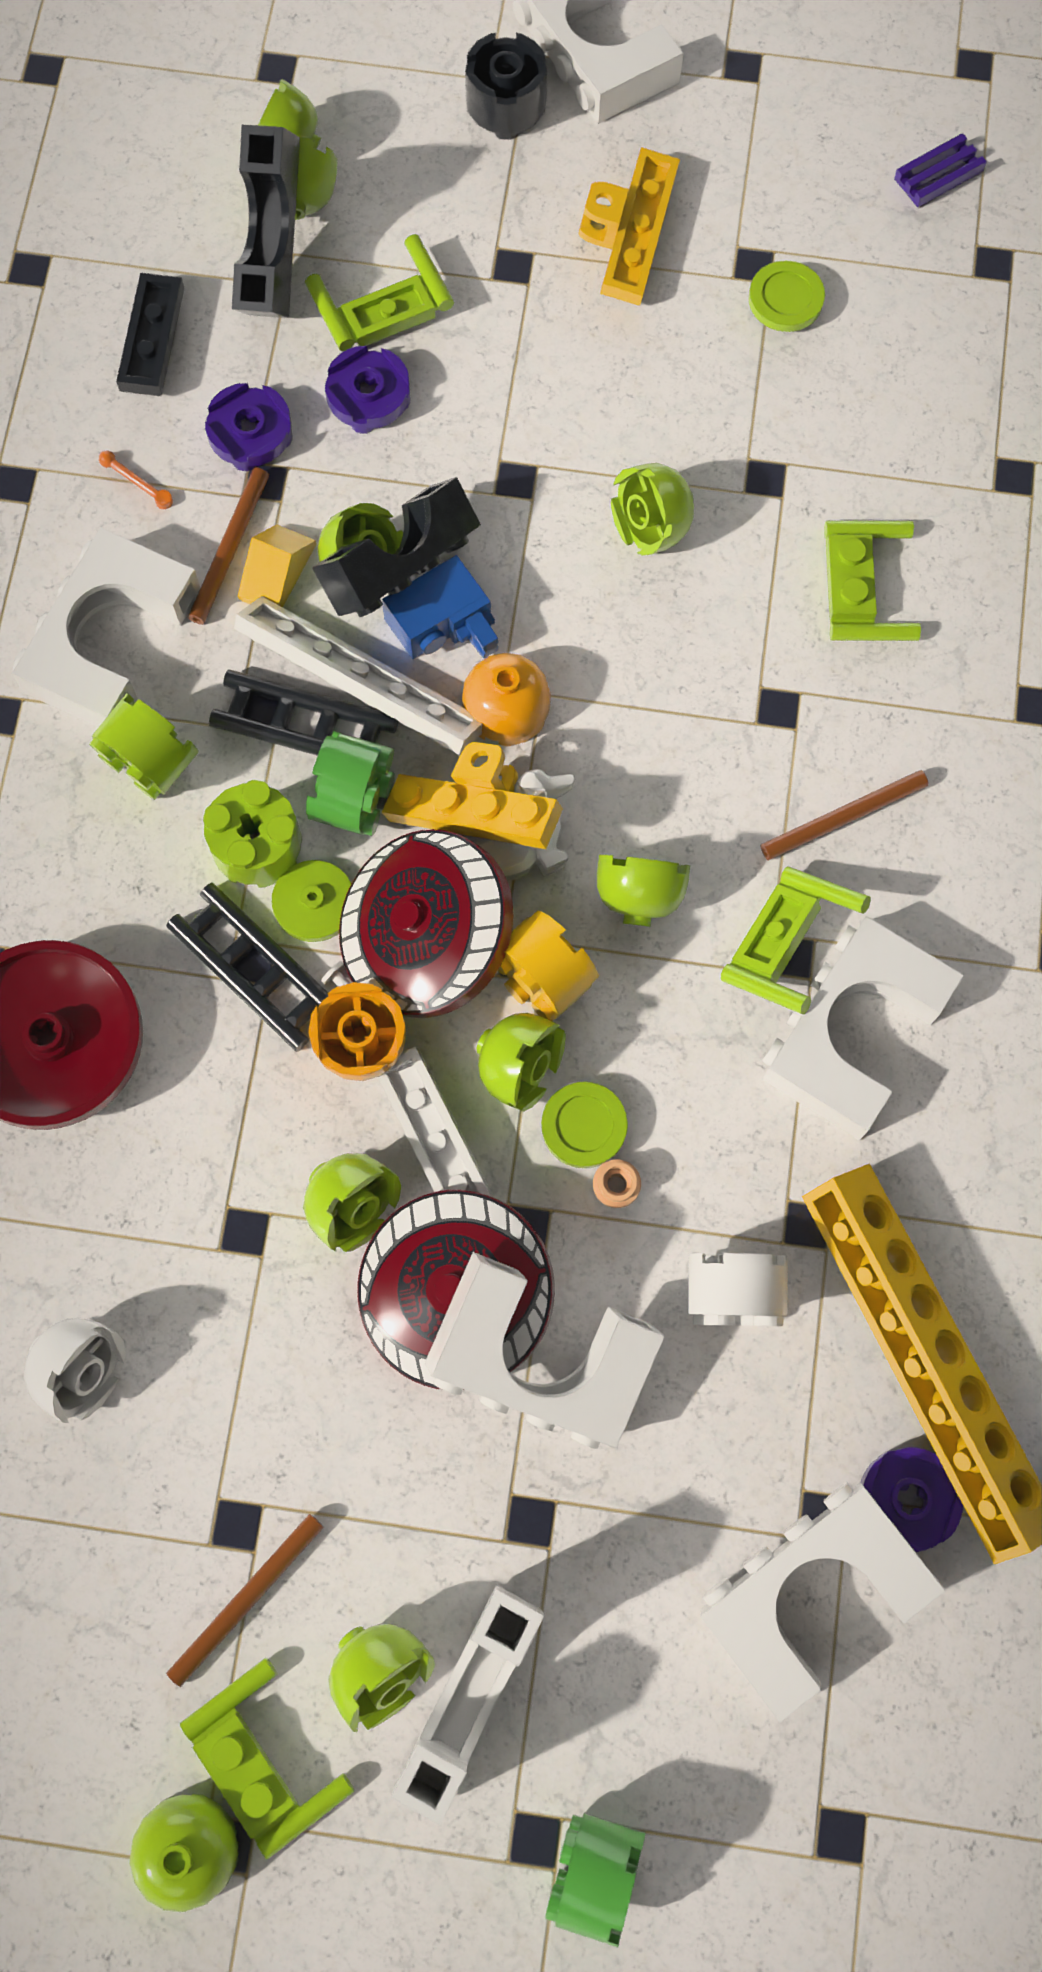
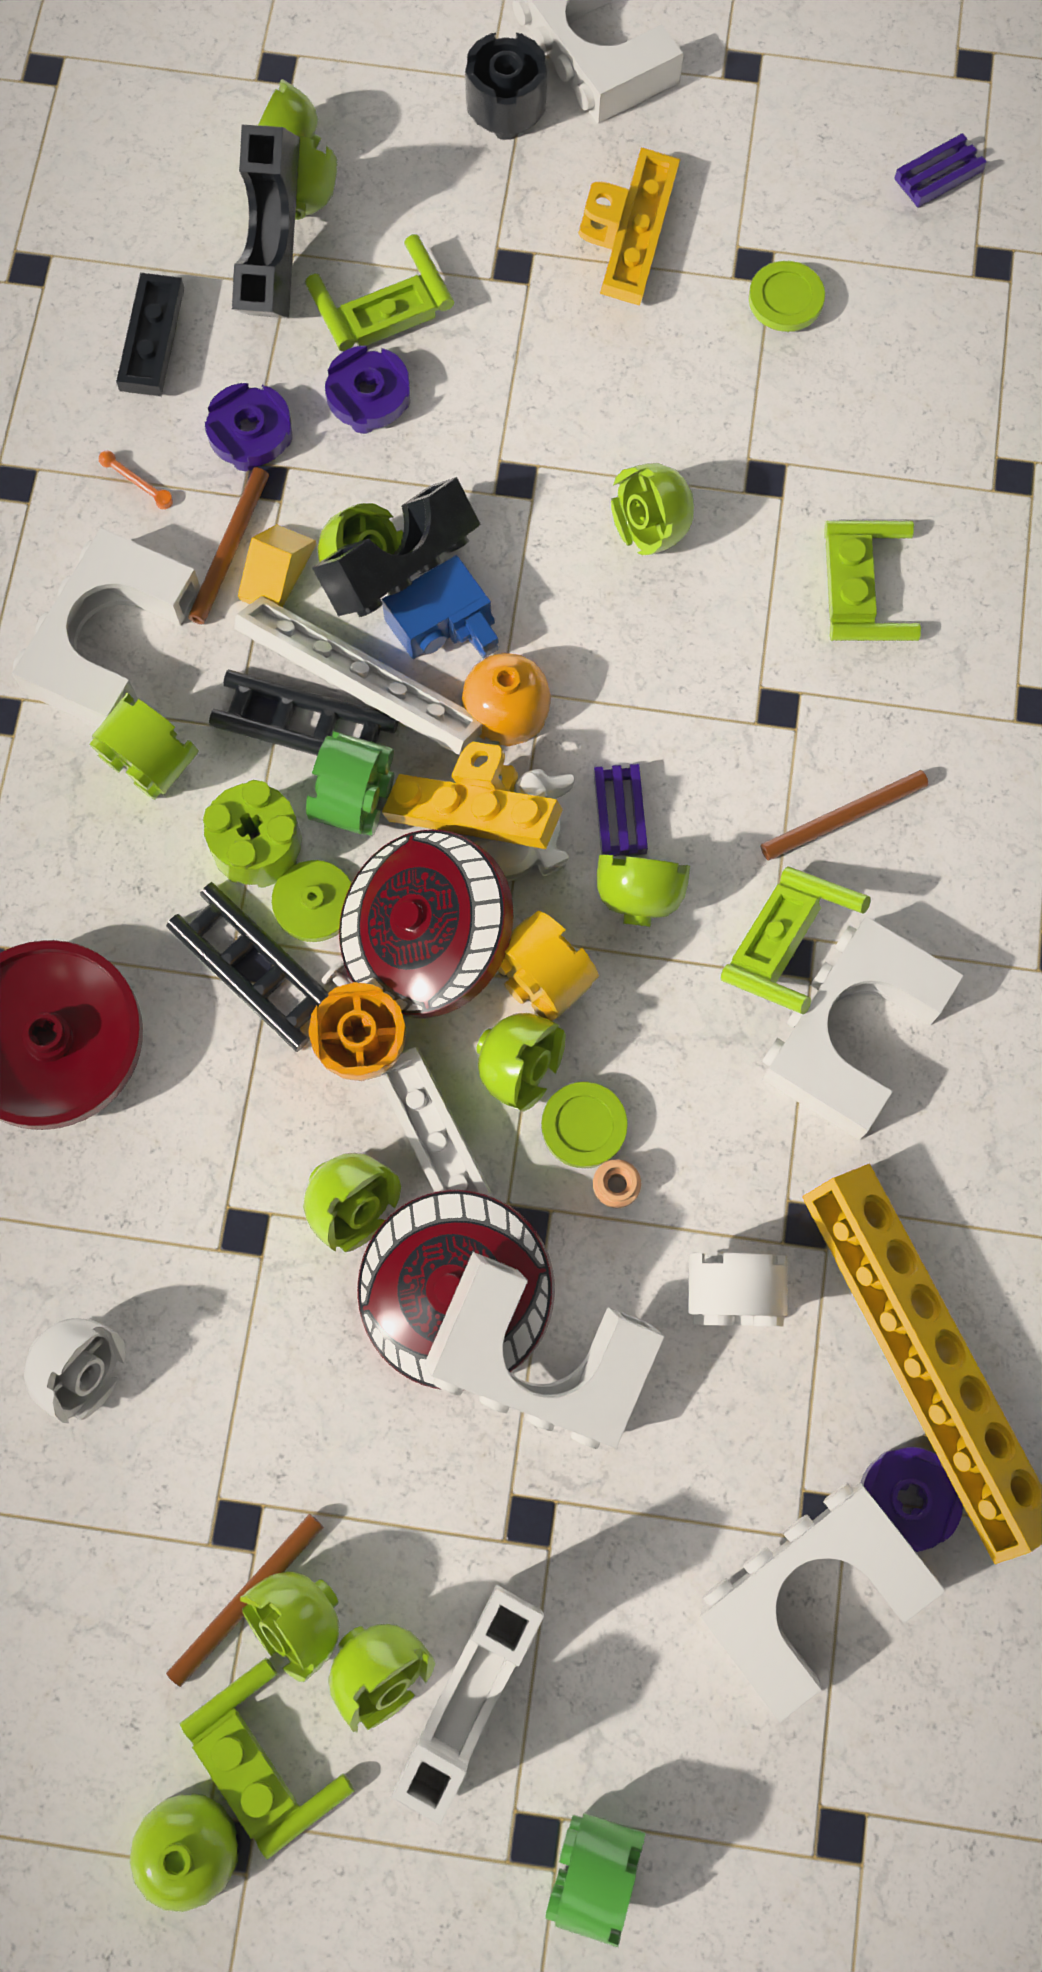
(295, 1620): none -> lime cylinder
(617, 775): none -> dark purple tile

